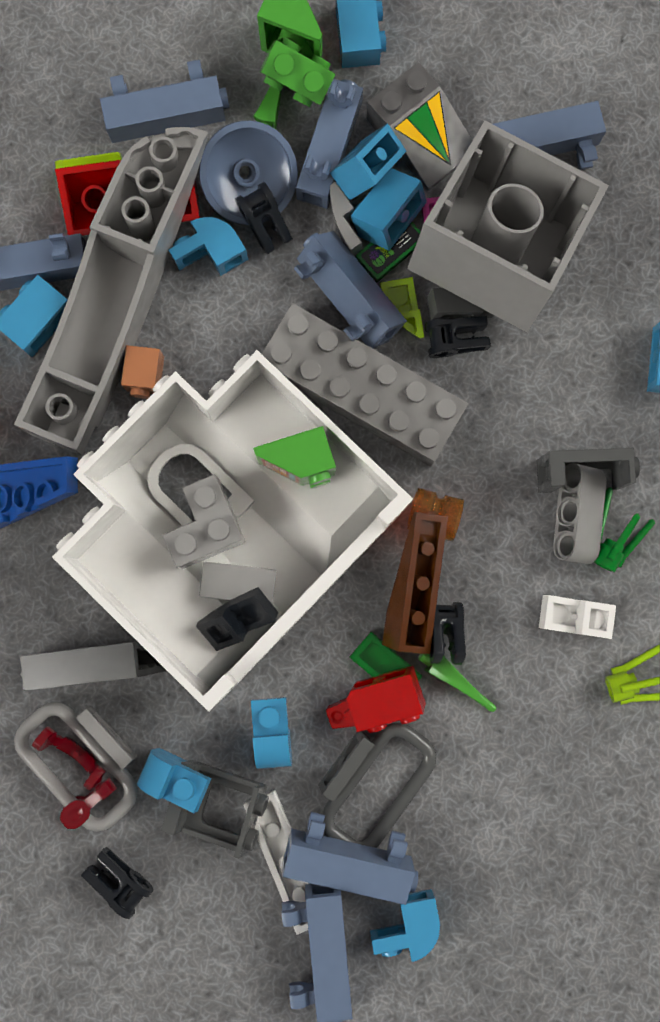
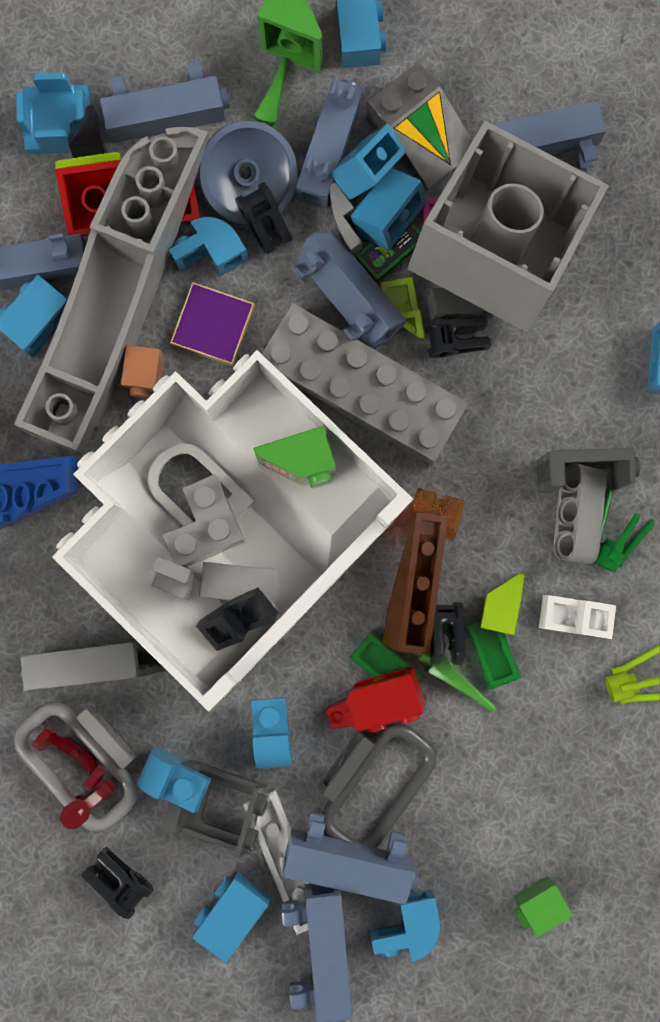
(48, 110): none -> dark azure panel
(86, 135): none -> black slope
(172, 578): none -> light grey slope
(212, 324): none -> dark purple tile
(230, 917): none -> dark azure brick
(304, 76): bright green brick -> none
(492, 655): none -> green tile
(502, 606): none -> lime slope
(541, 907): none -> bright green brick

